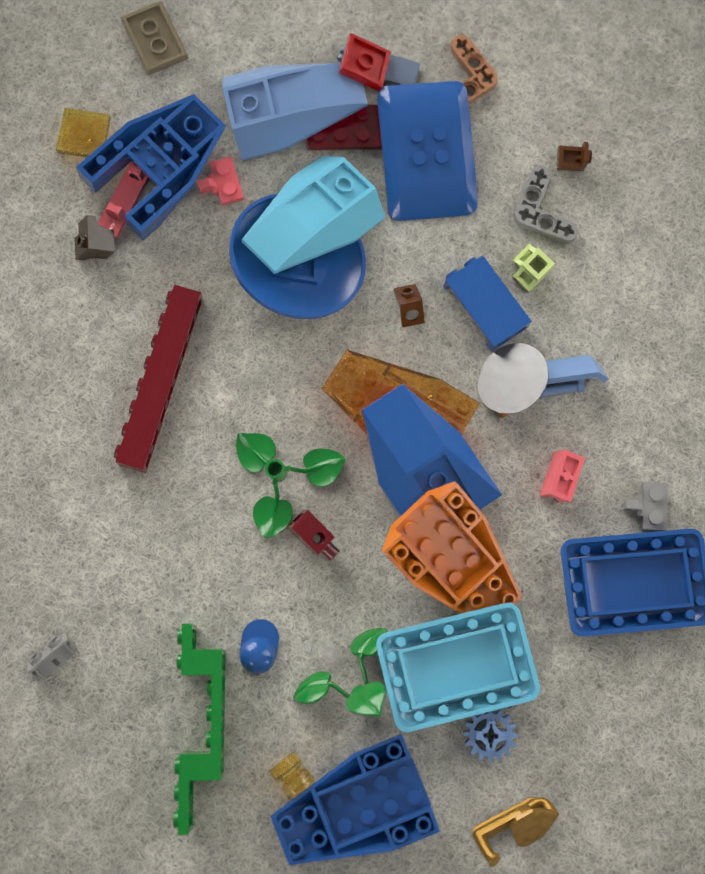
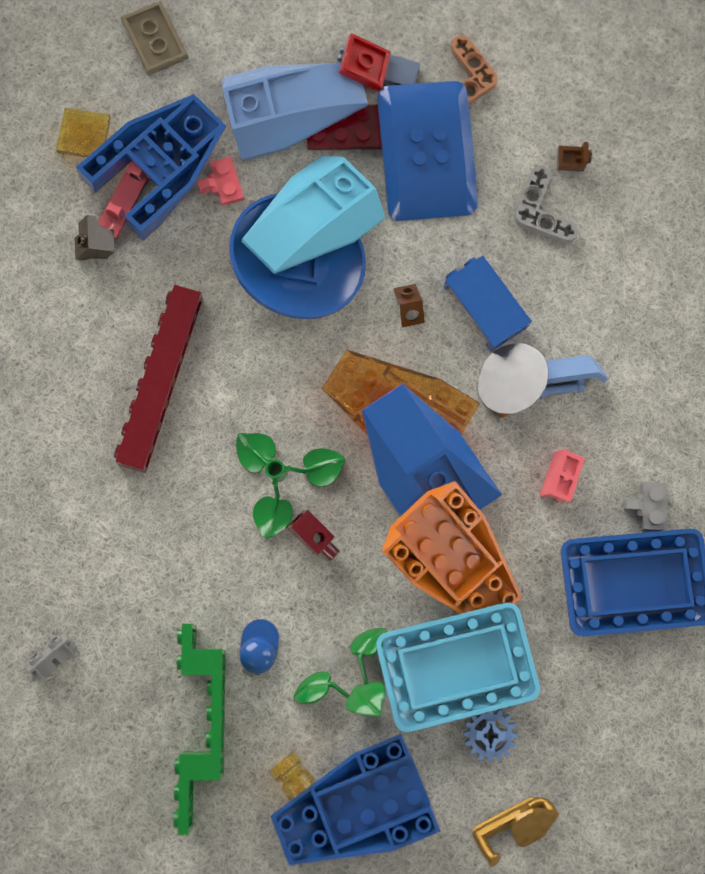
(533, 267): yellowish green brick -> none

